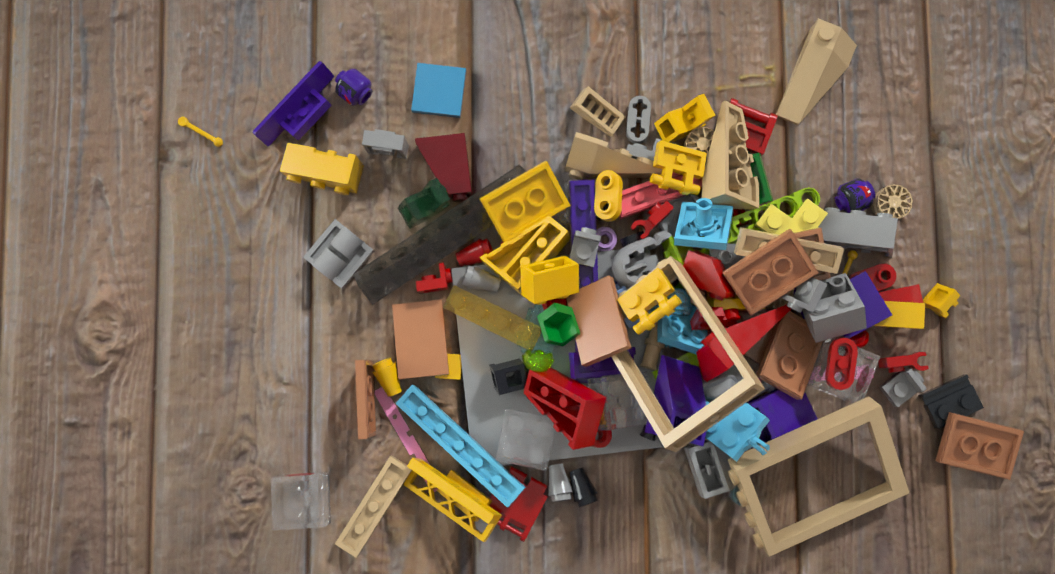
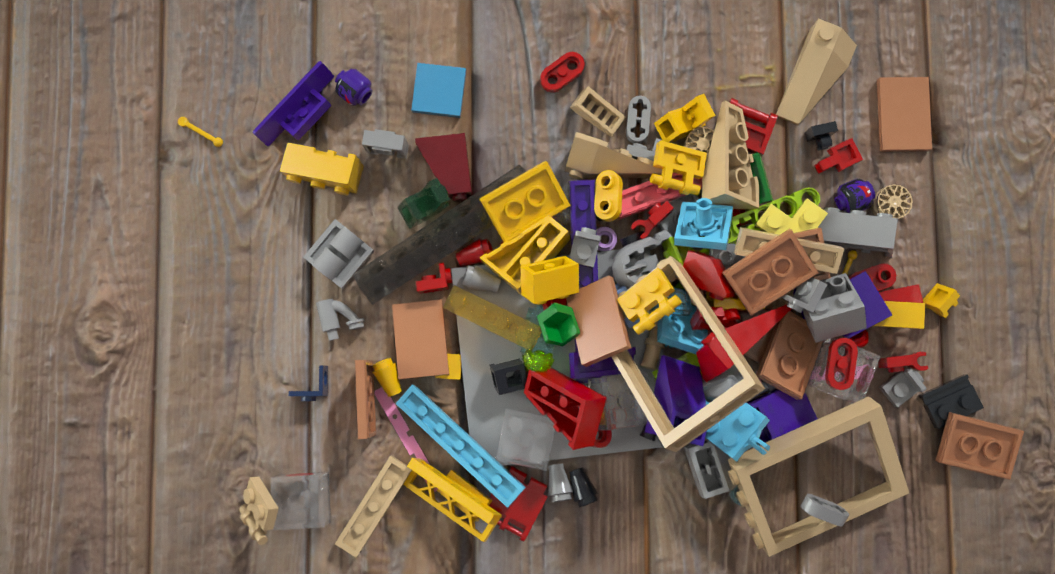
(259, 510): none -> tan plate
(323, 387): none -> dark blue bracket
(329, 320): none -> light grey plant
(561, 72): none -> red plate
(822, 134): none -> black tile
(824, 510): none -> light grey beam
(841, 157): none -> red plate
(904, 114): none -> nougat tile

